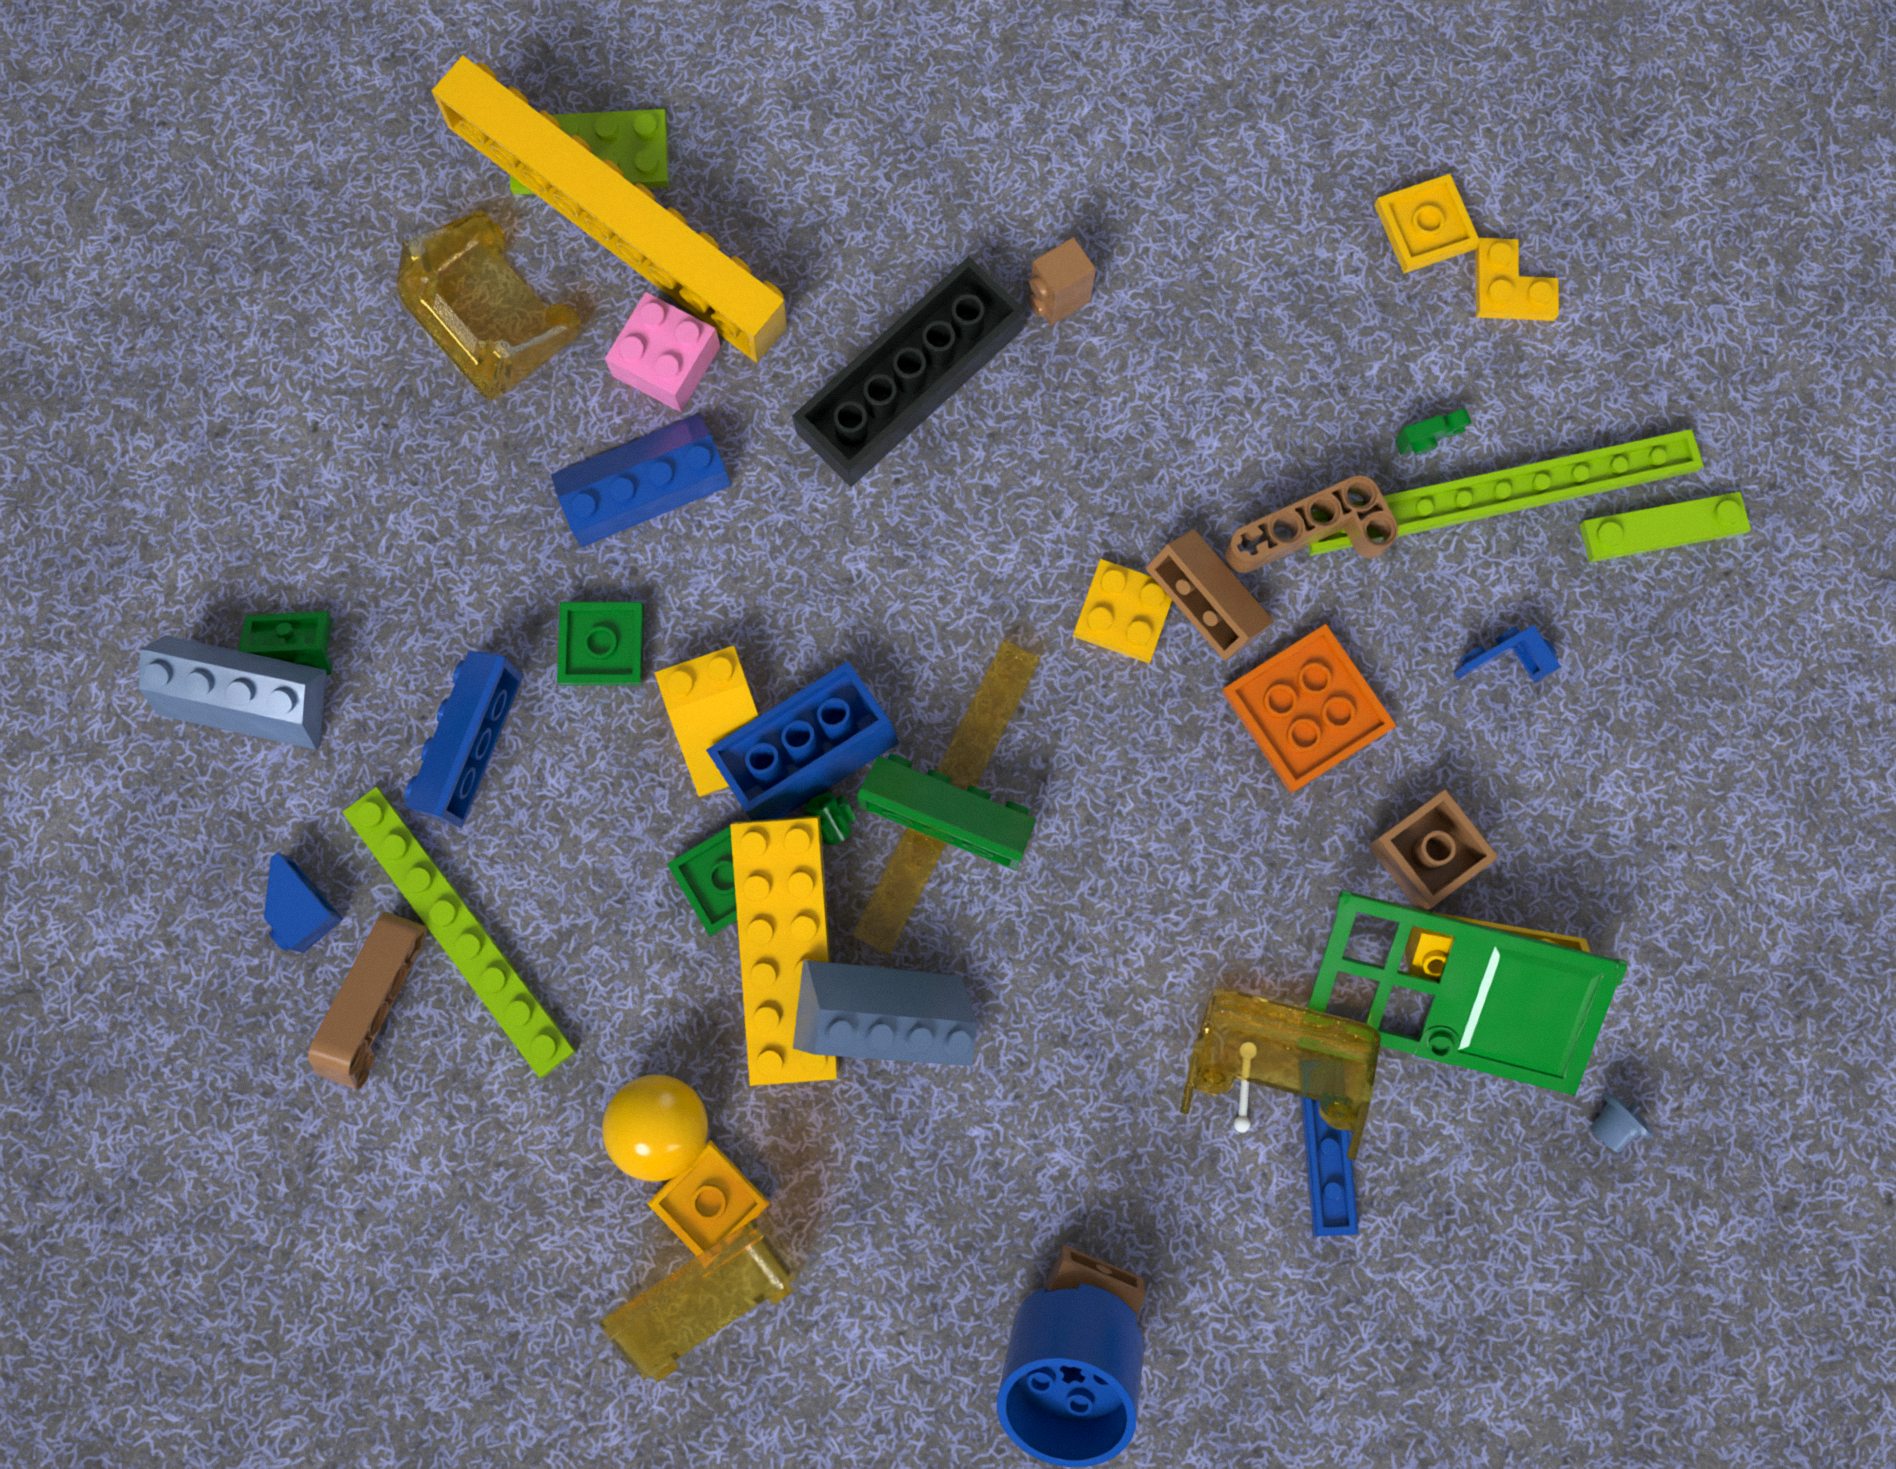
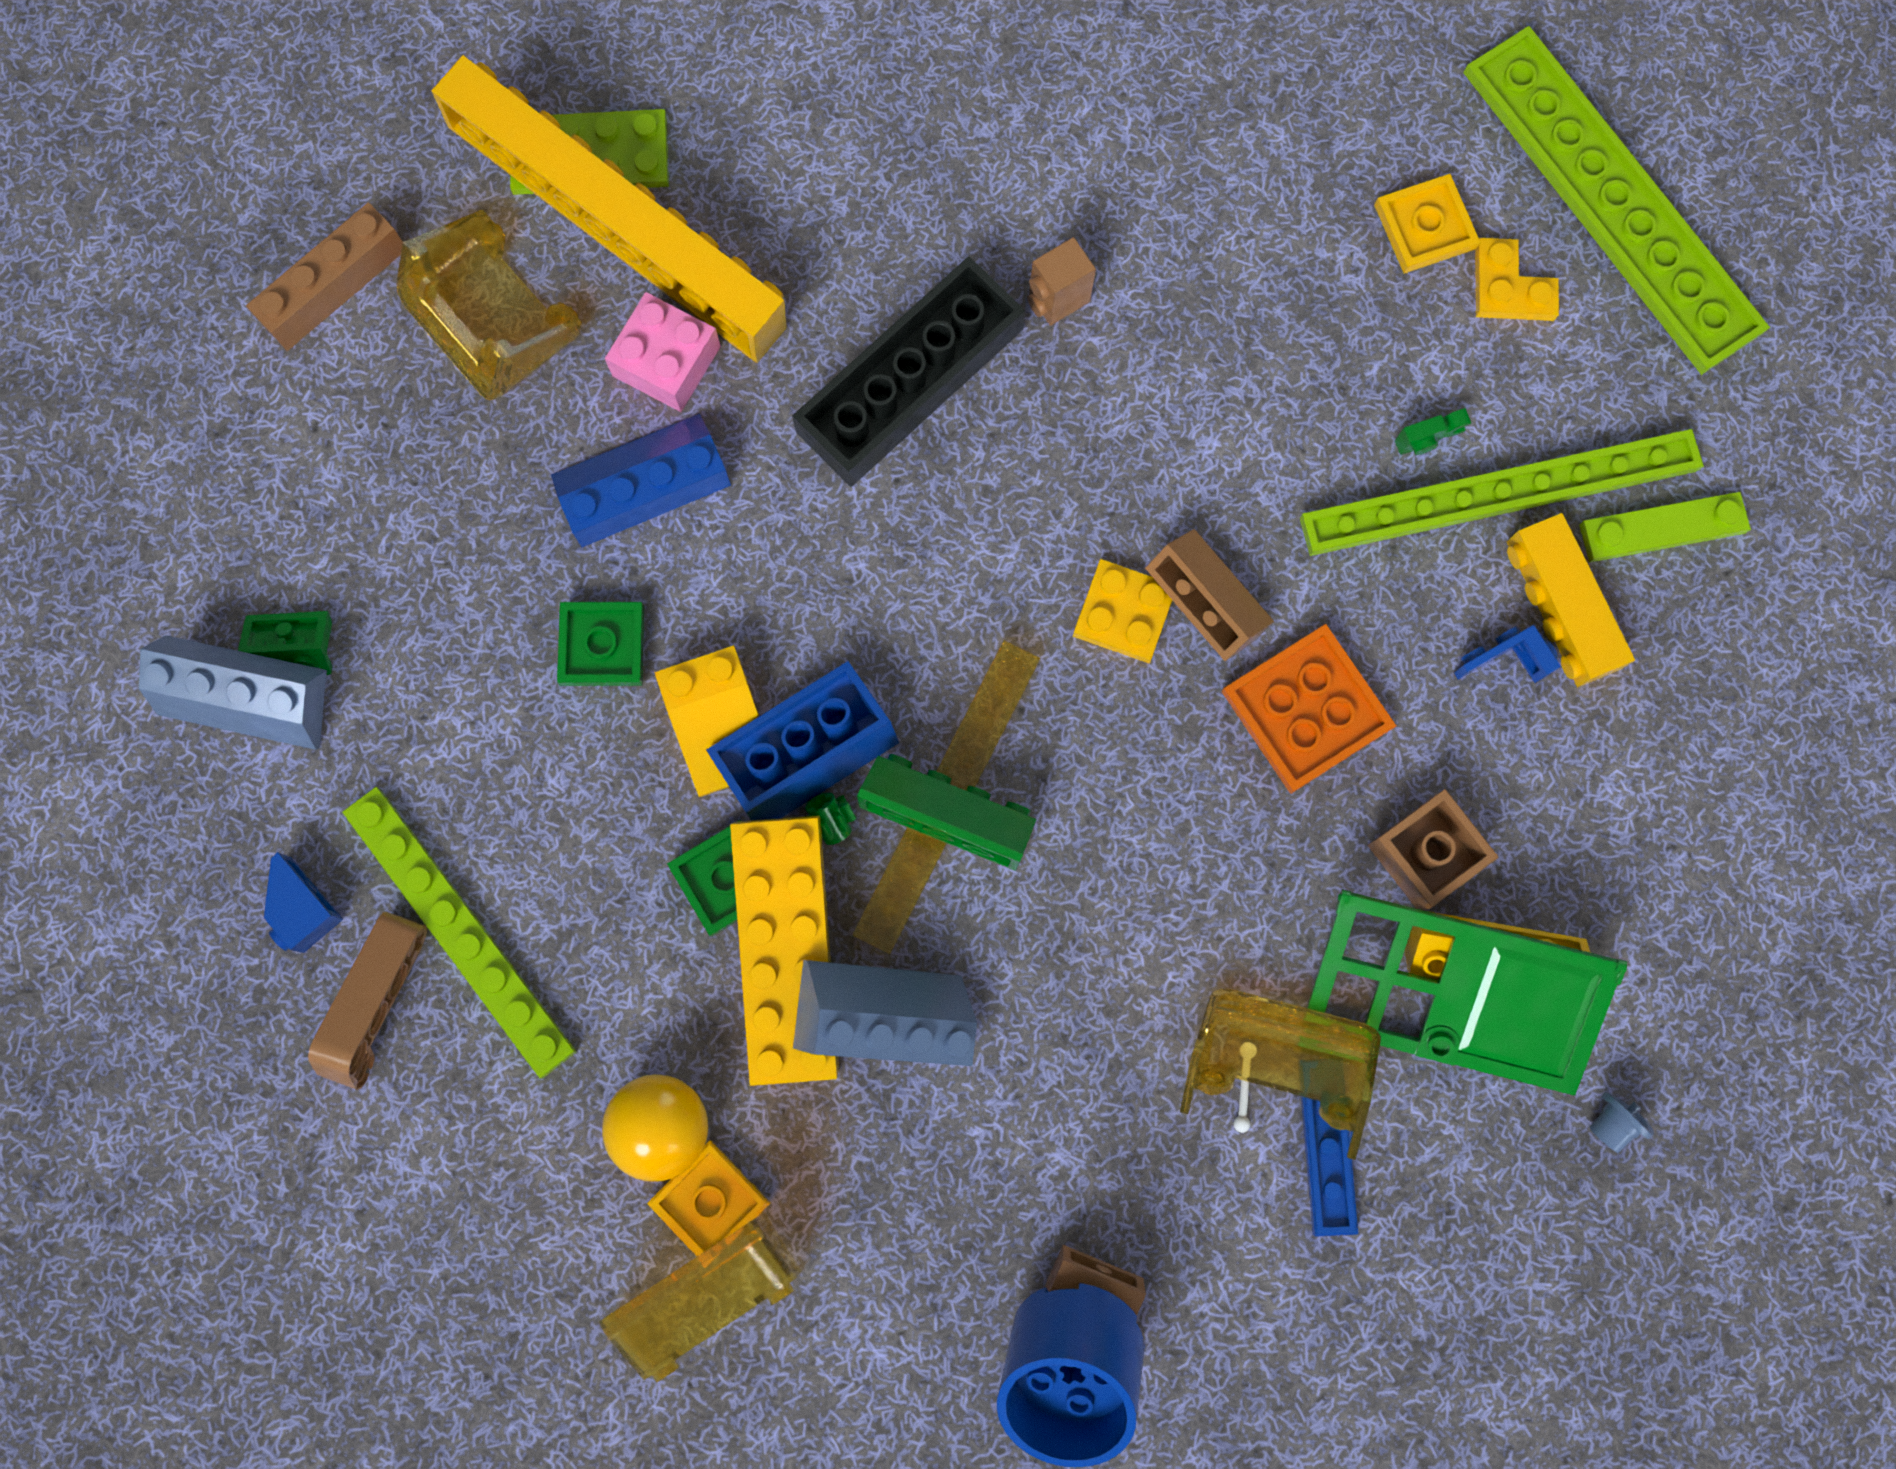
(327, 276): none -> medium nougat brick
(464, 738): blue slope -> none
(1306, 530): medium nougat beam -> none
(1569, 600): none -> yellow brick
(1616, 200): none -> lime plate

